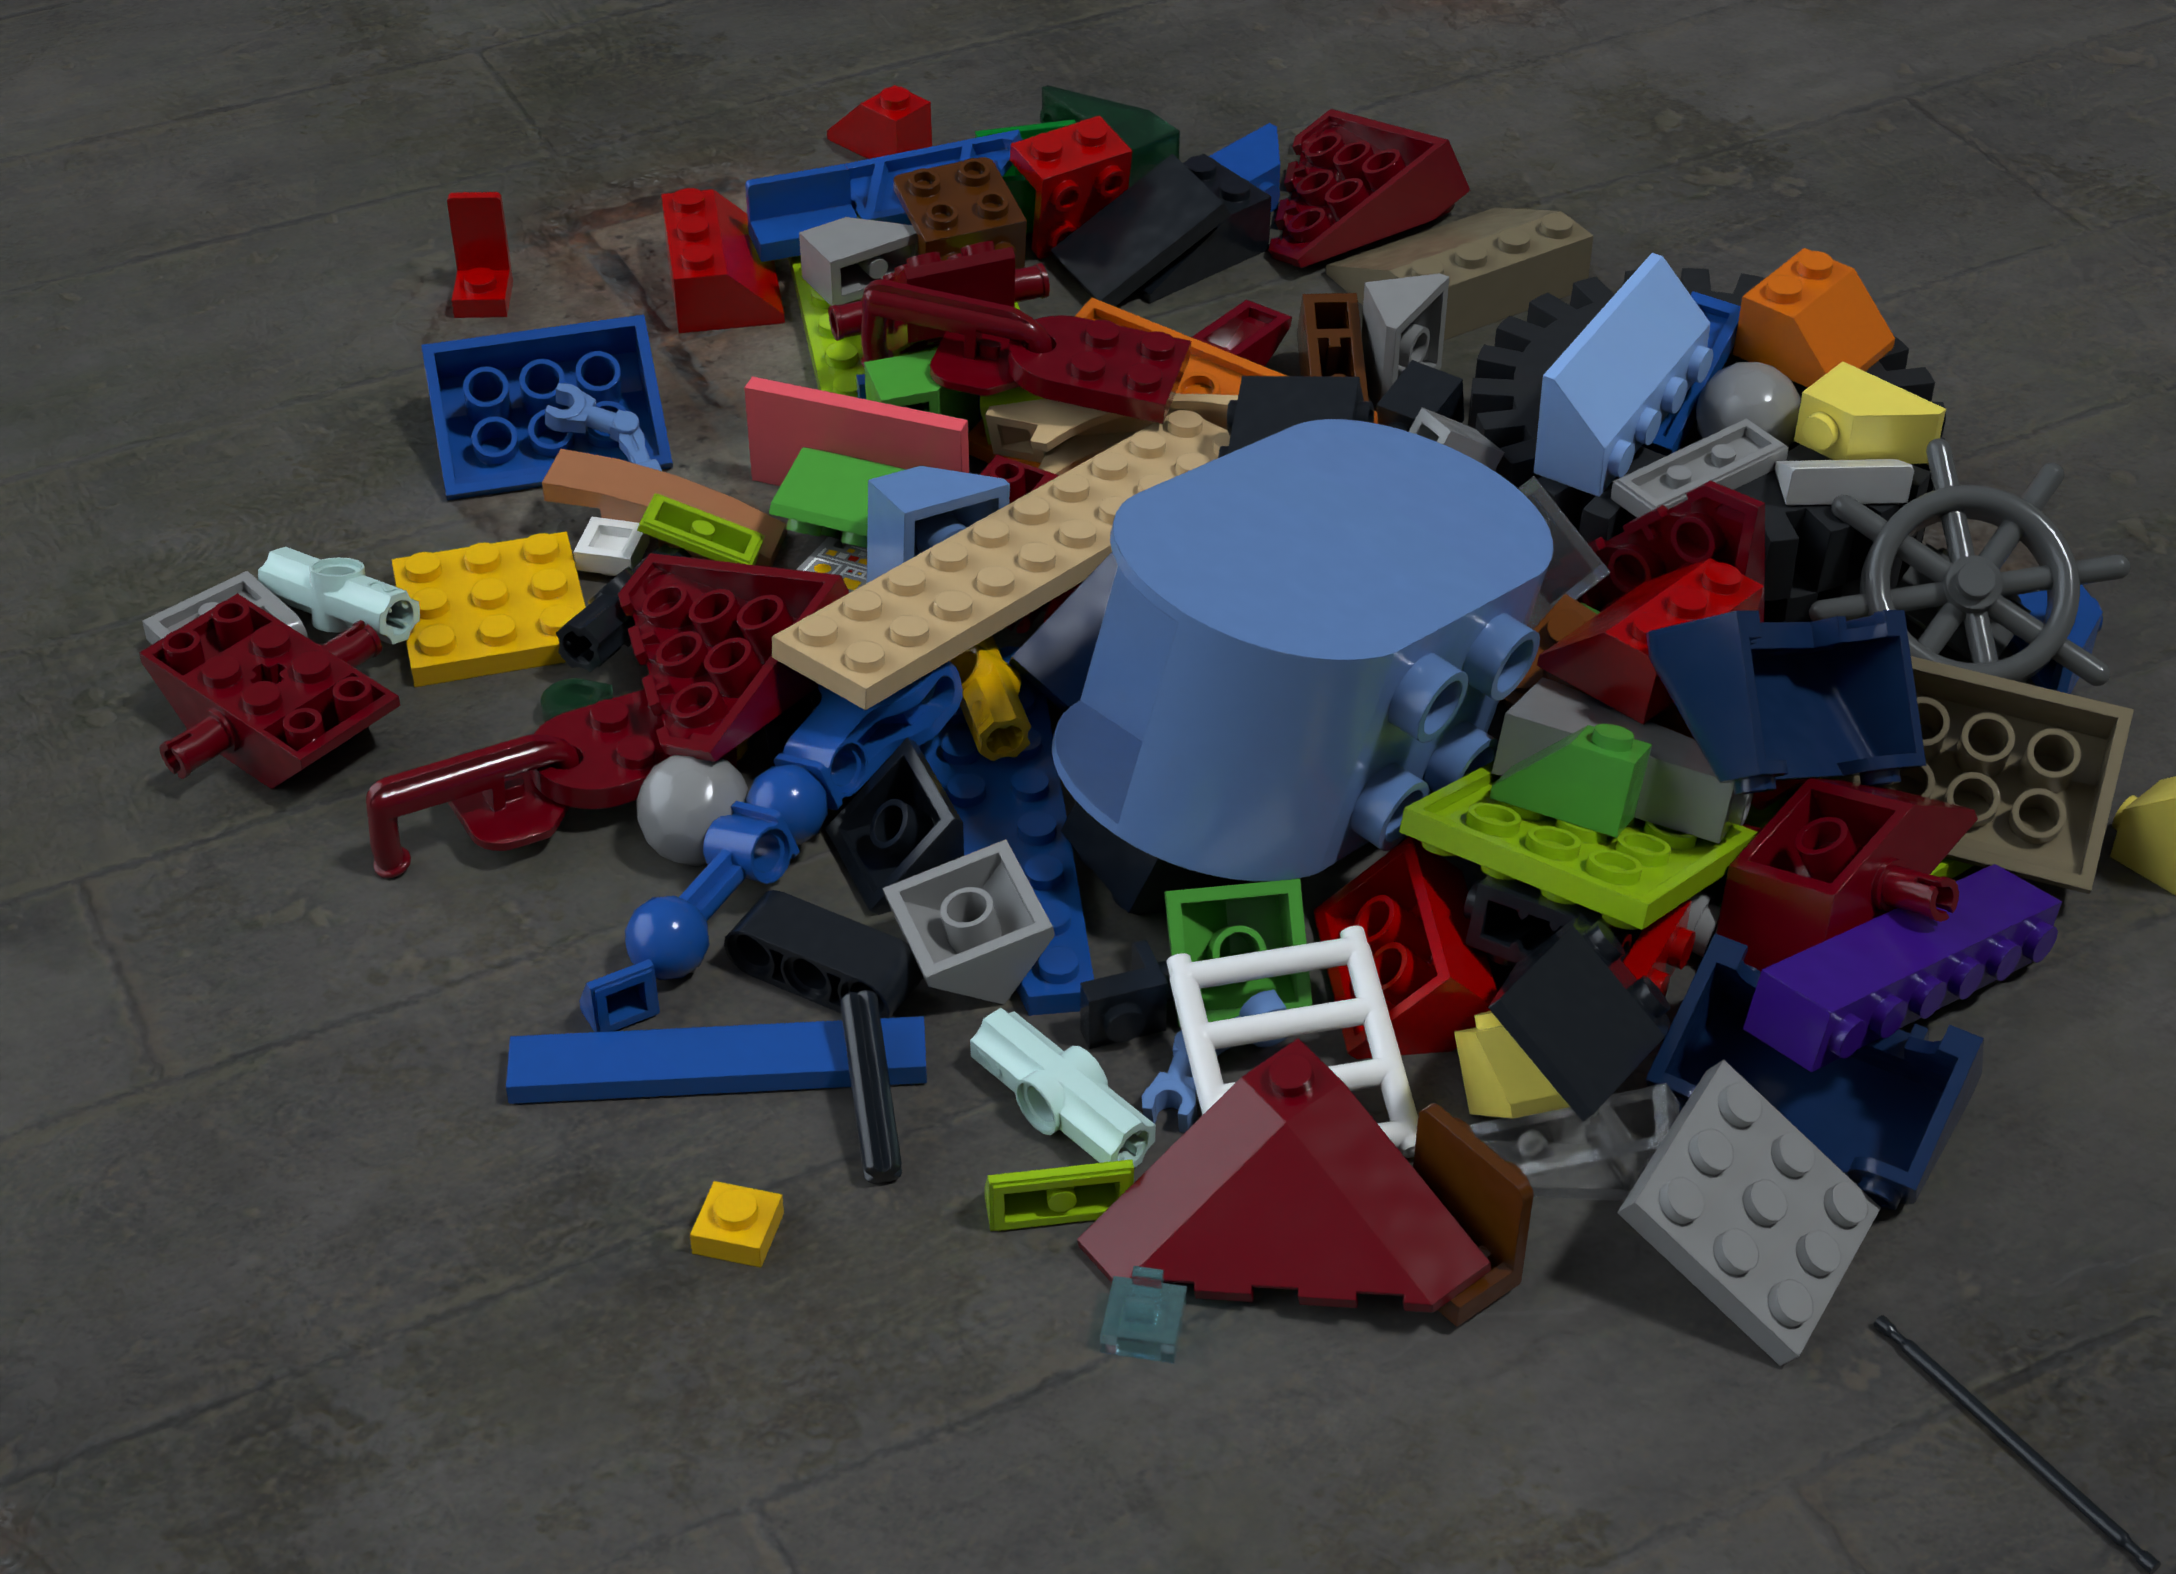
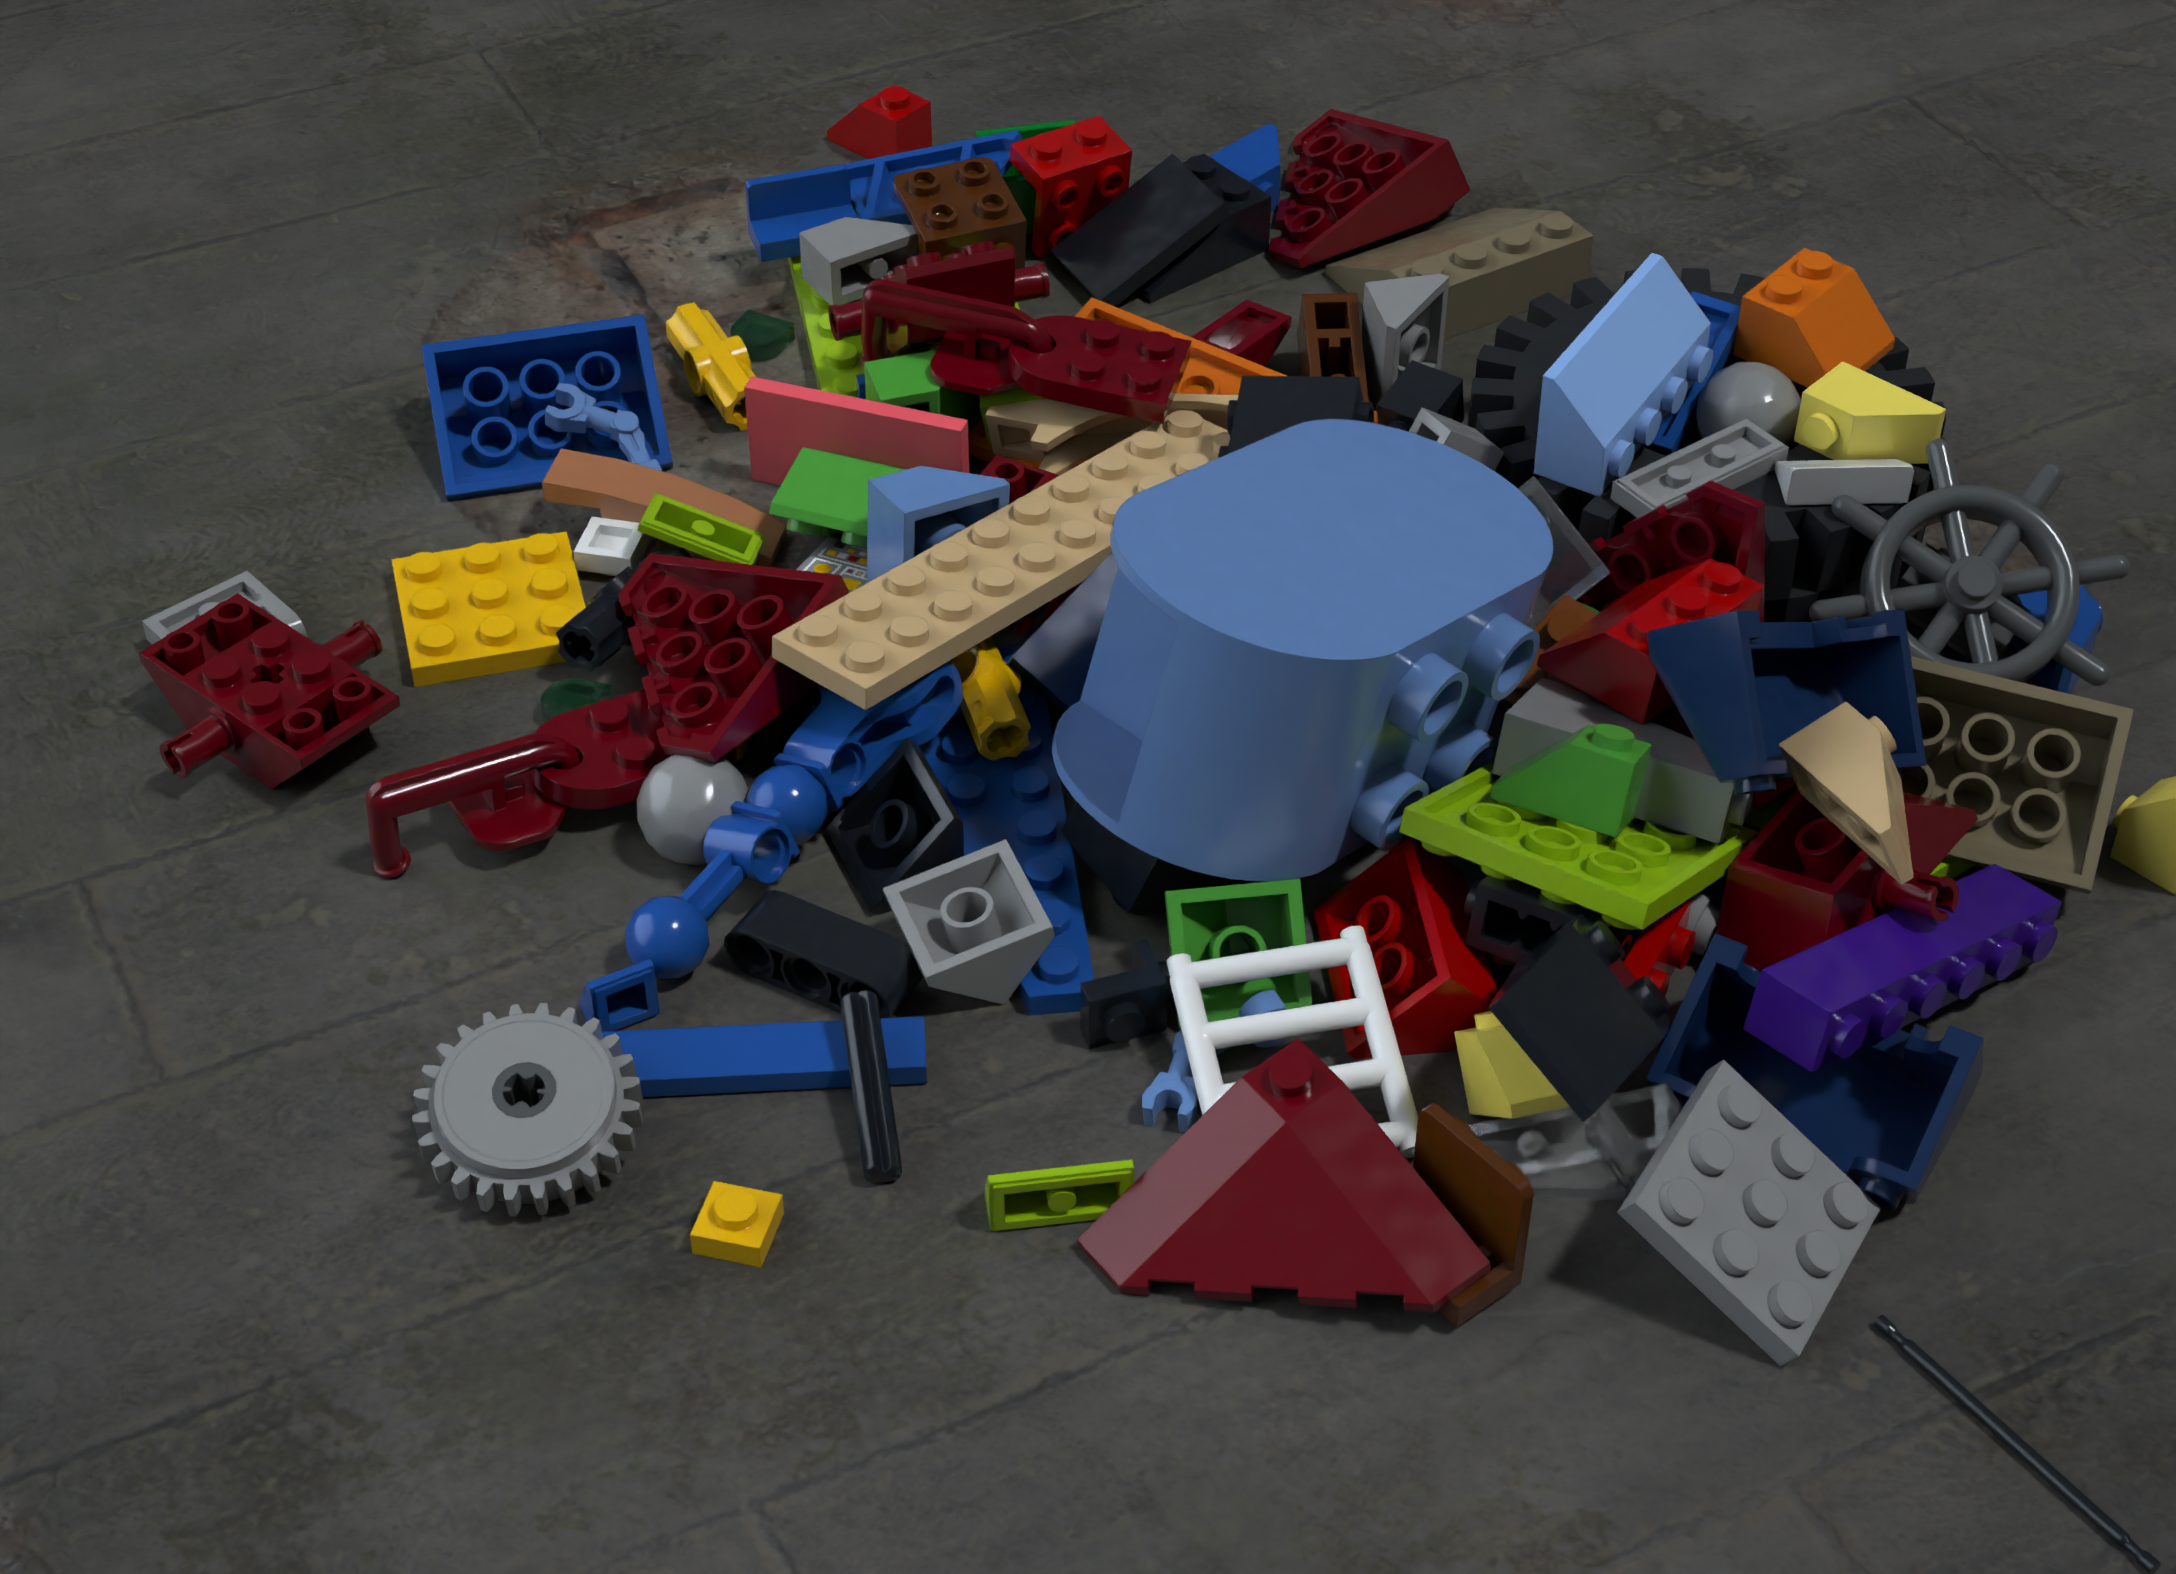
(339, 594): light aqua piece -> none
(481, 255): red bracket -> none
(528, 1109): none -> light grey gear
(712, 361): none -> yellow piece
(715, 265): red slope -> none
(763, 334): none -> clear green tile
(1061, 1089): light aqua piece -> none
(1139, 128): clear green slope -> none
(1143, 1316): clear light blue tile -> none
(1850, 777): none -> tan slope

